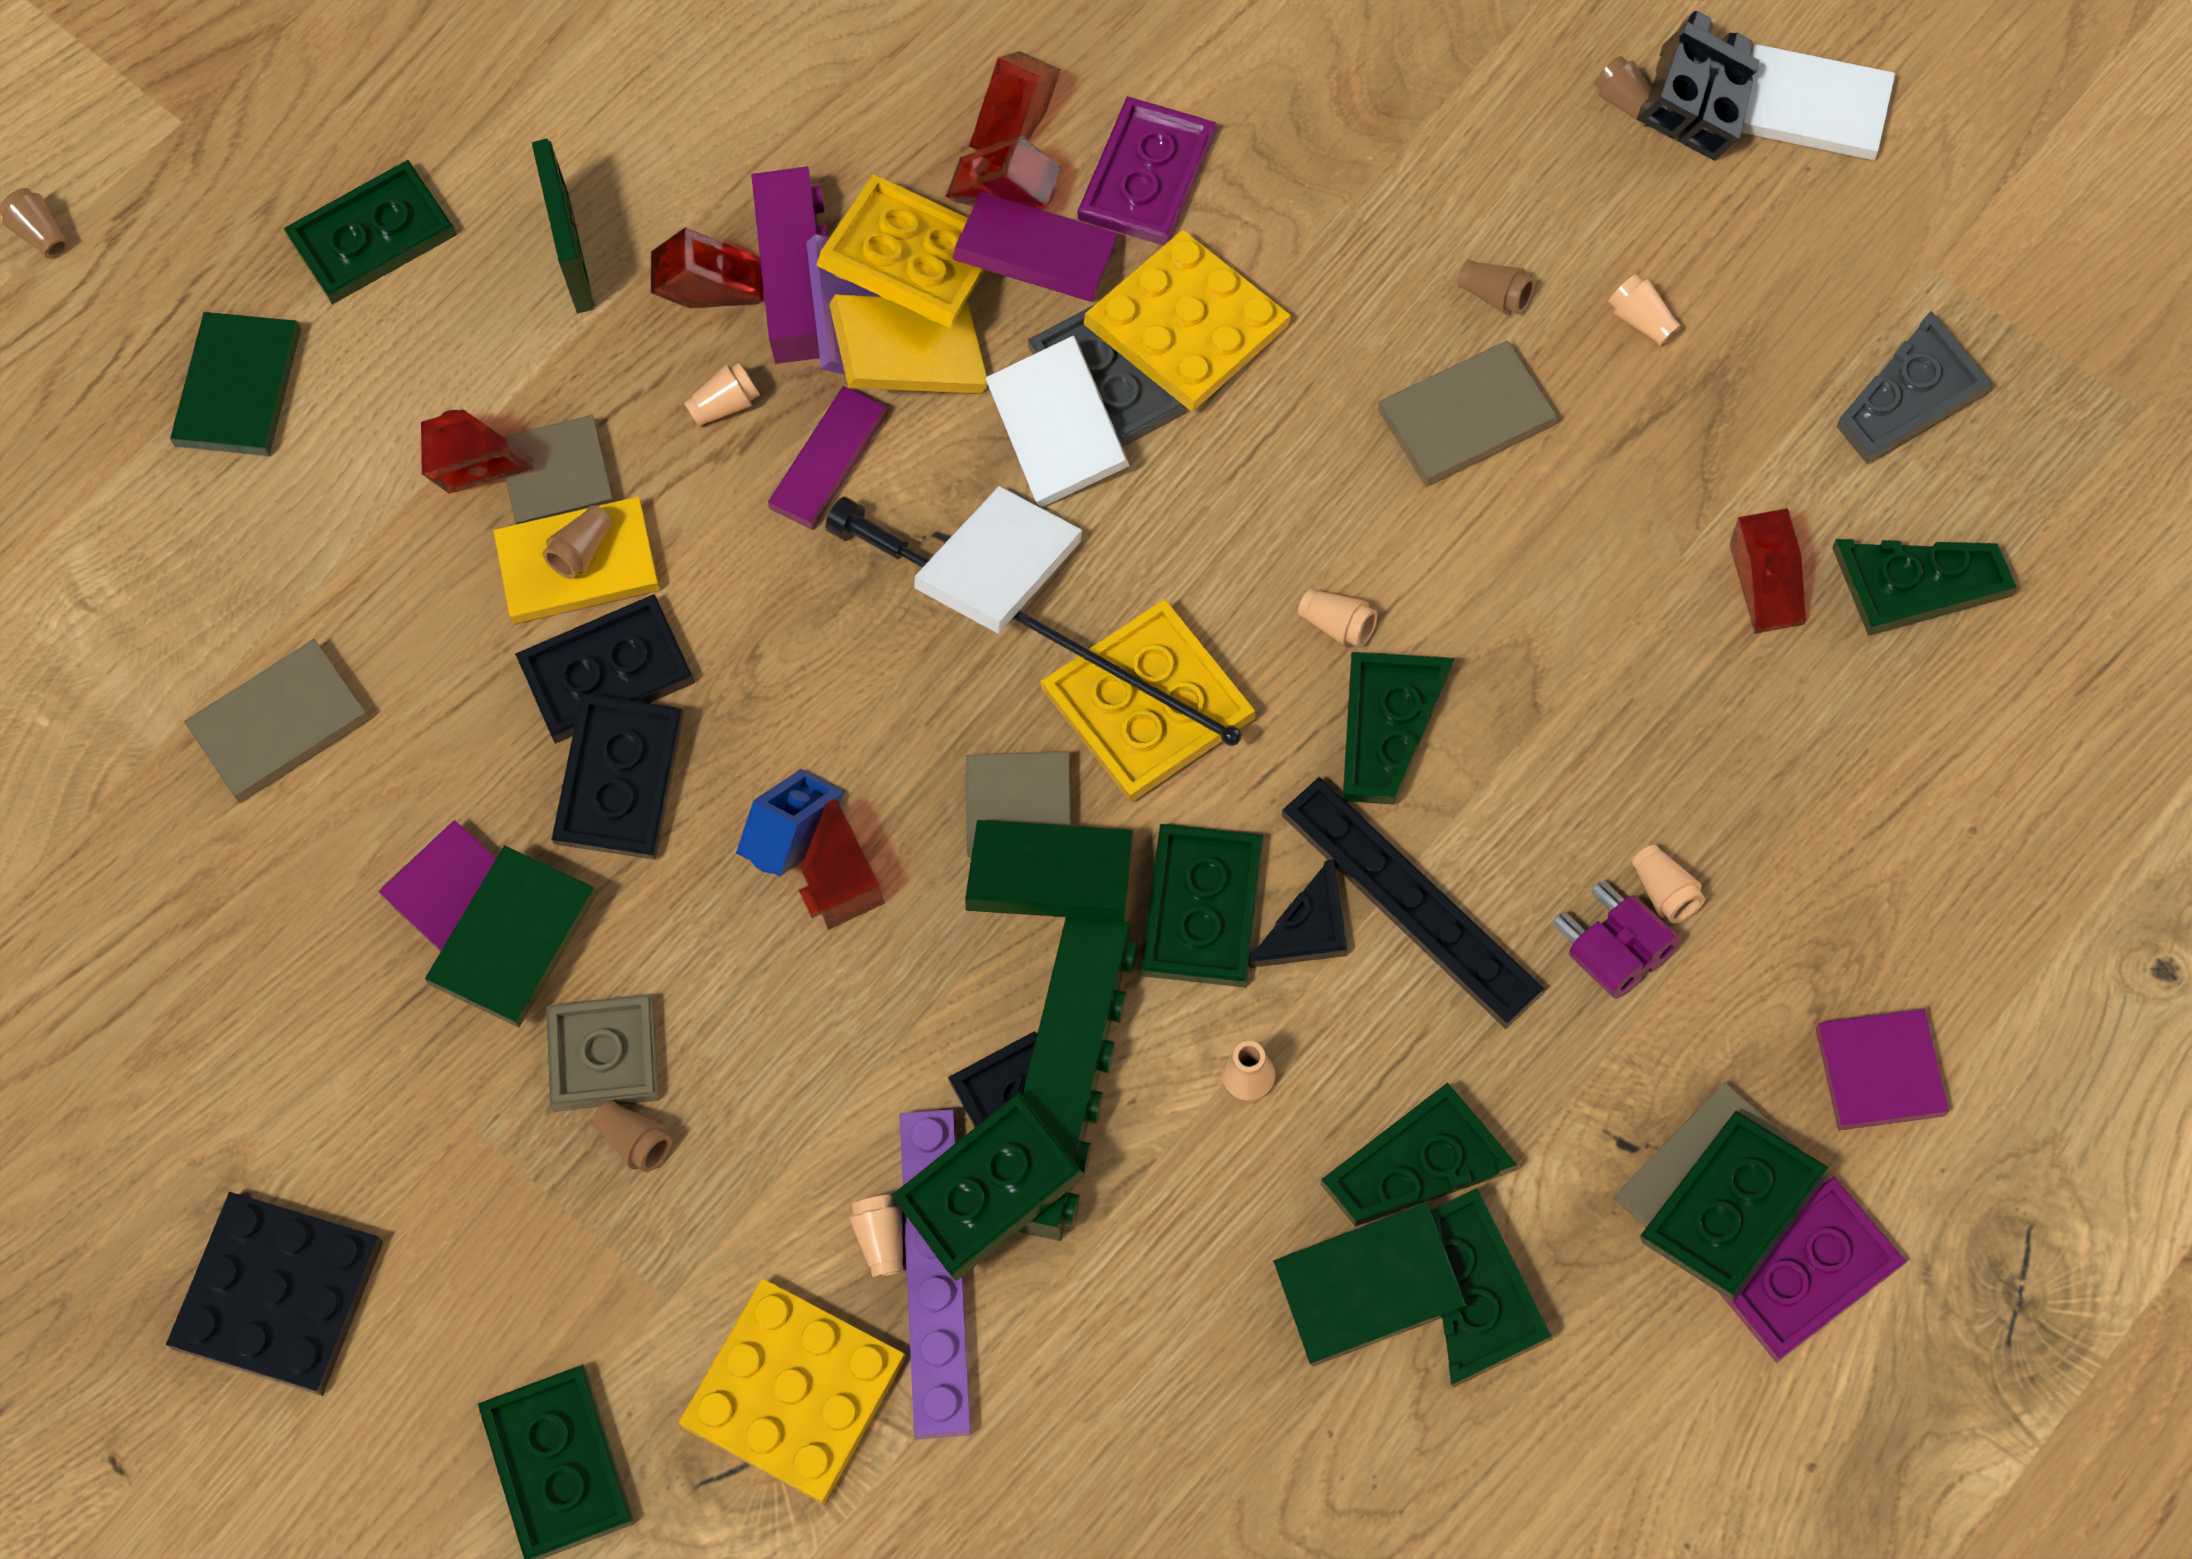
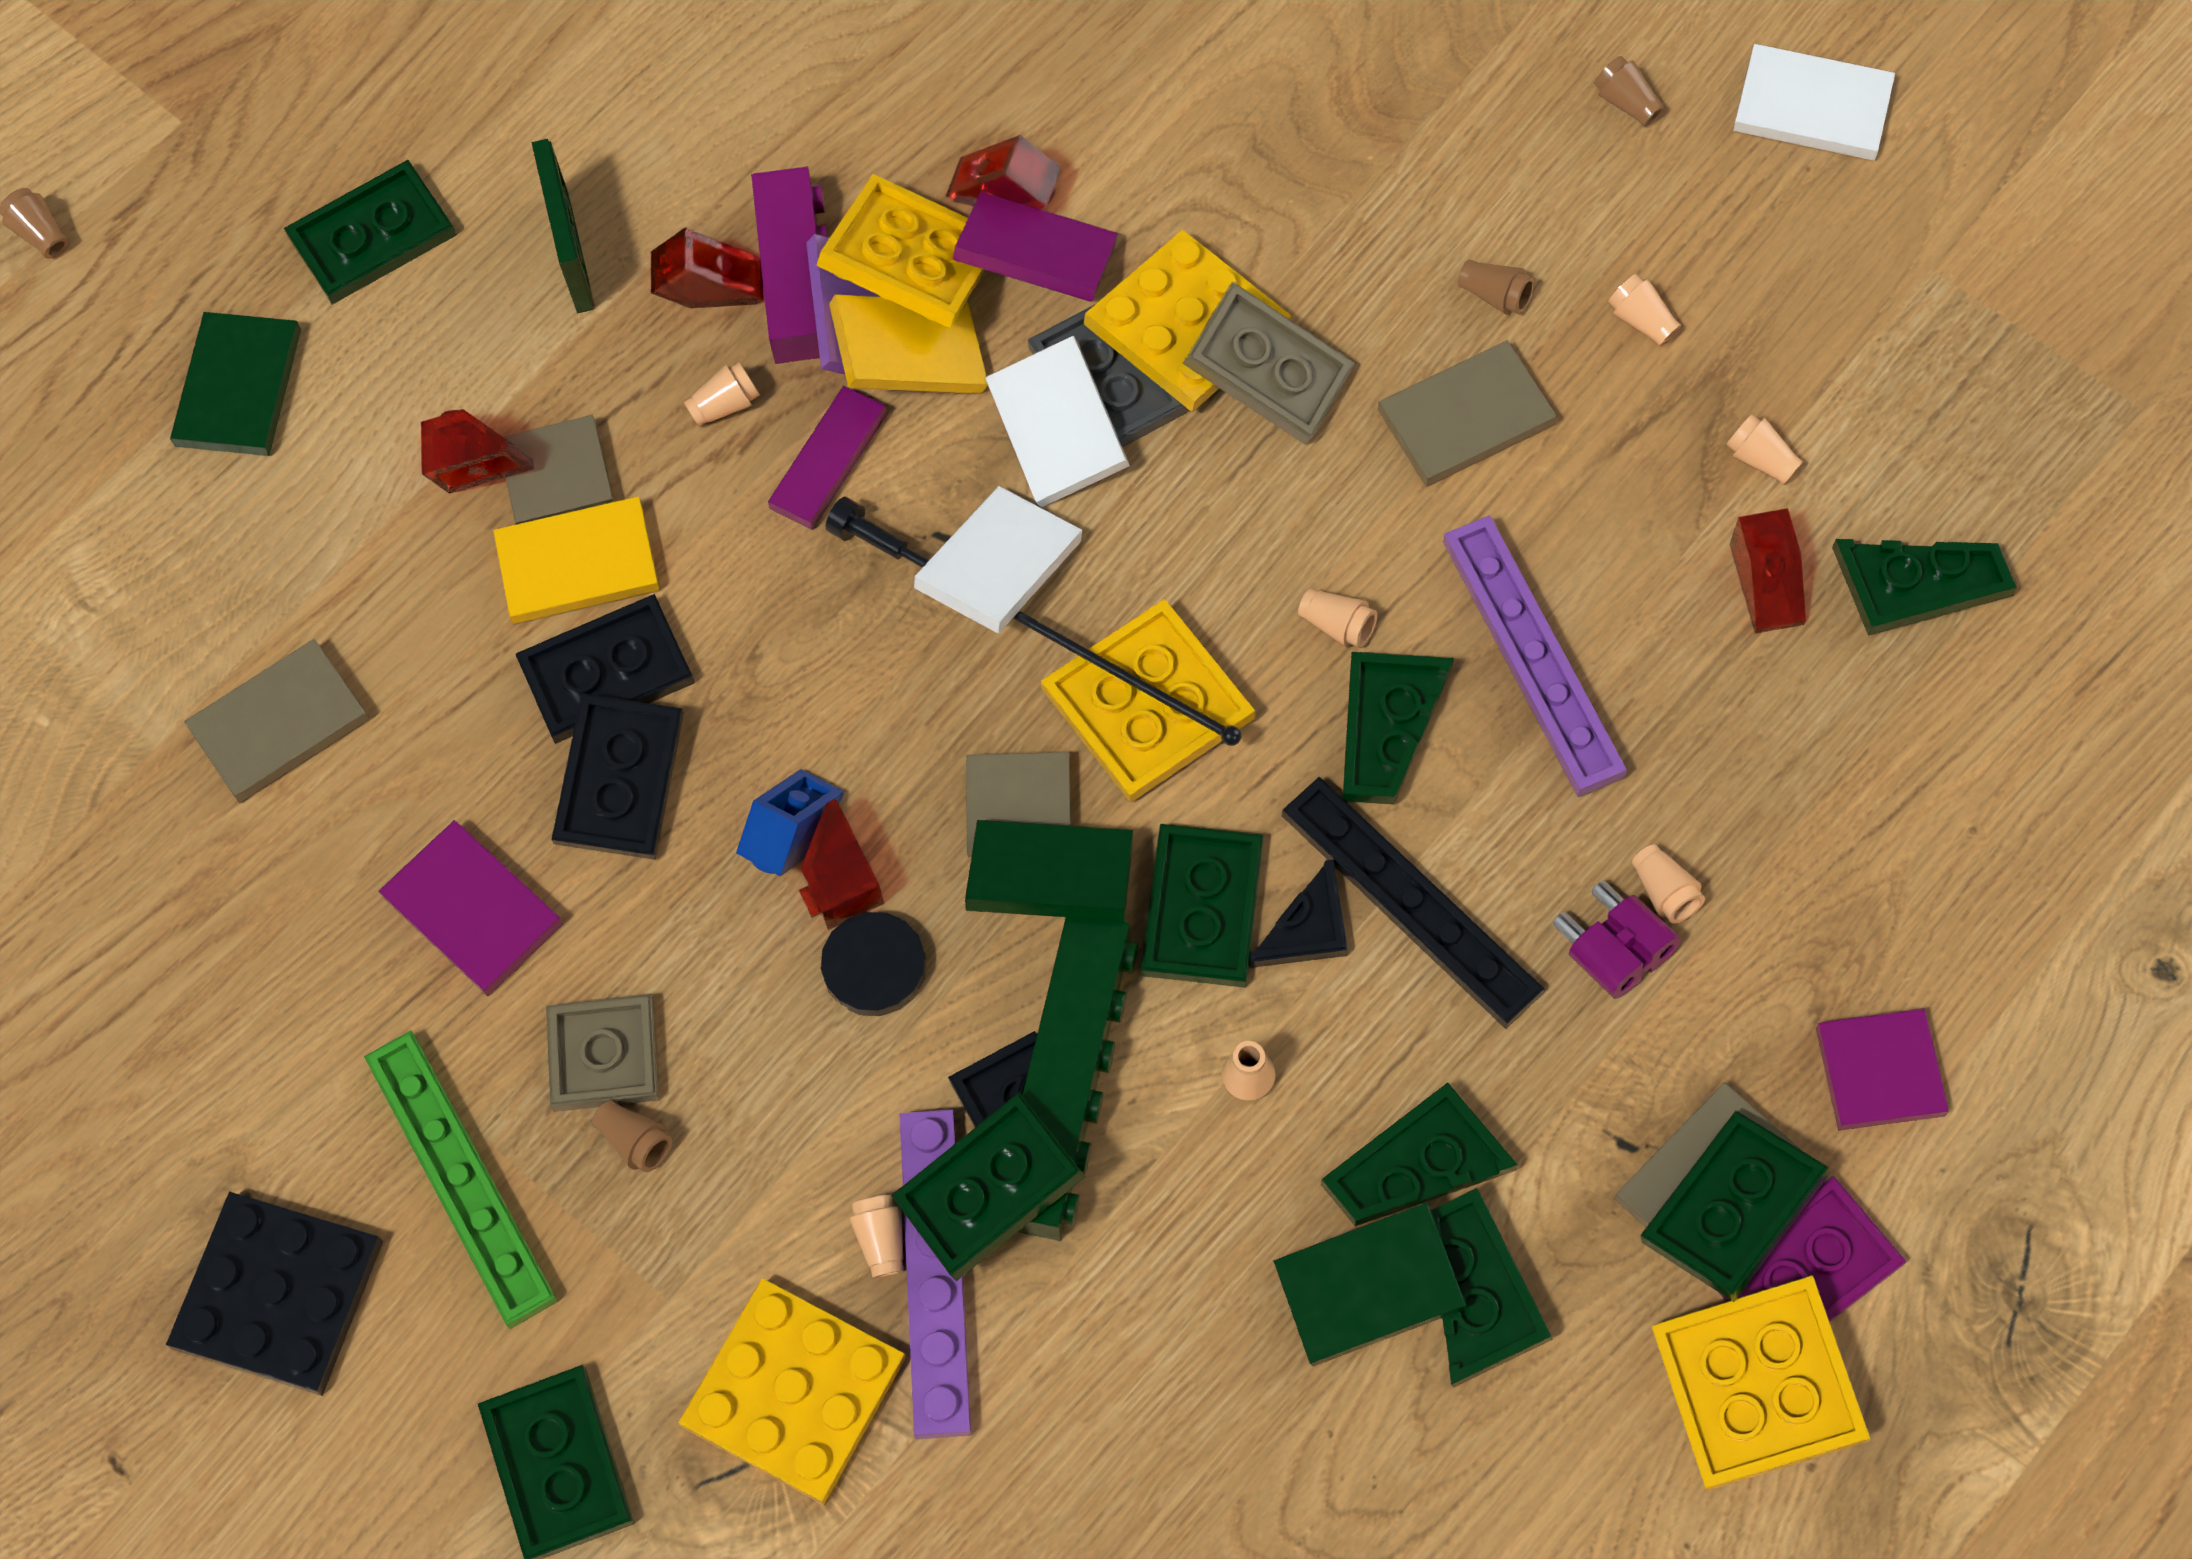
(461, 1180): none -> bright green tile
(511, 936): dark green tile -> none
(576, 544): medium nougat cone -> none
(873, 963): none -> black tile
(1014, 99): clear red slope -> none
(1147, 171): magenta tile -> none
(1268, 363): none -> dark tan tile
(1534, 656): none -> medium lavender plate
(1701, 87): black hips -> none
(1760, 1383): none -> yellow plate
(1763, 449): none -> light nougat cone
(1914, 391): dark grey wing -> none

